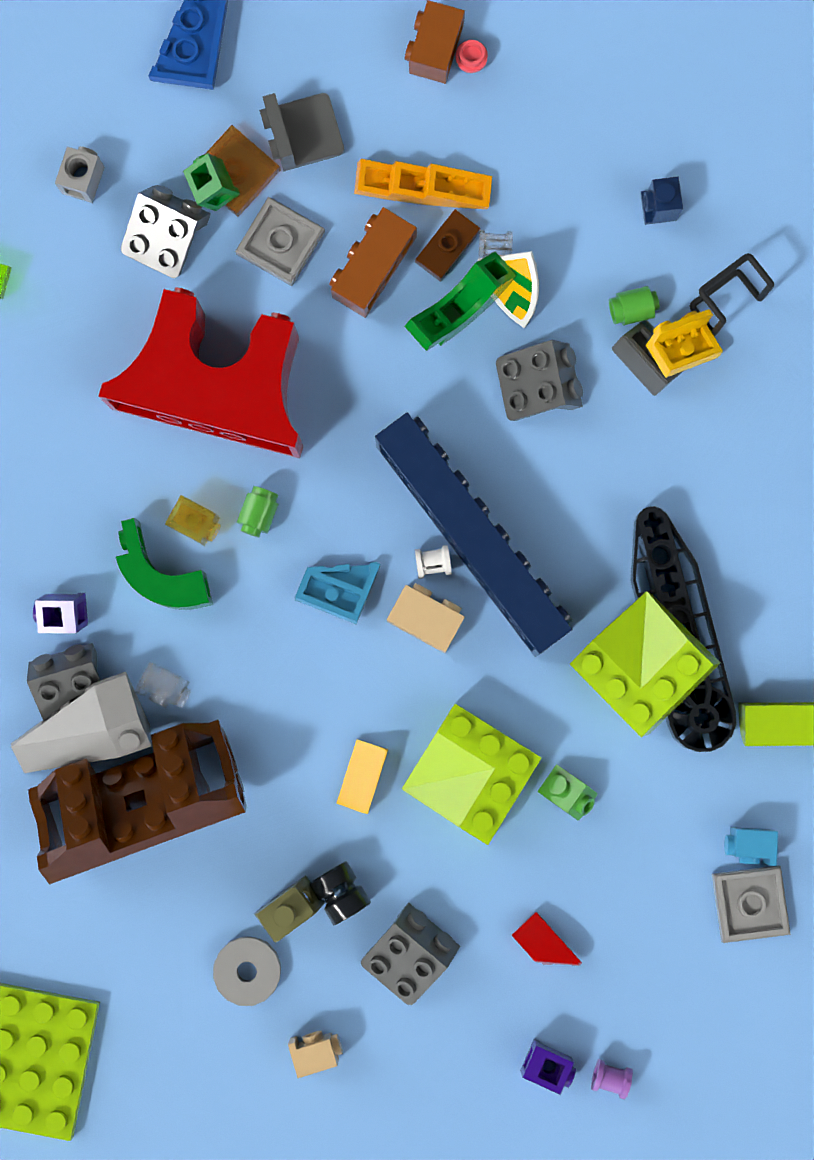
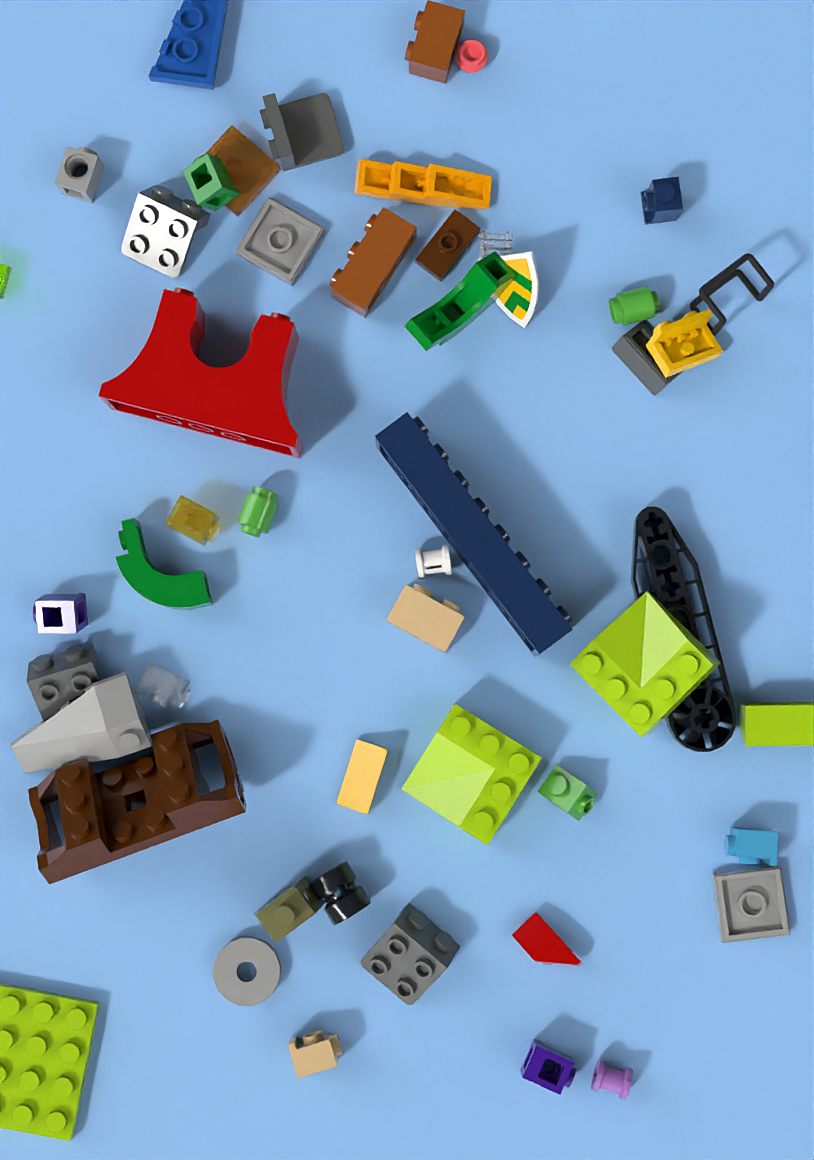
(338, 589): dark azure wing -> none
(539, 380): dark grey bracket -> none

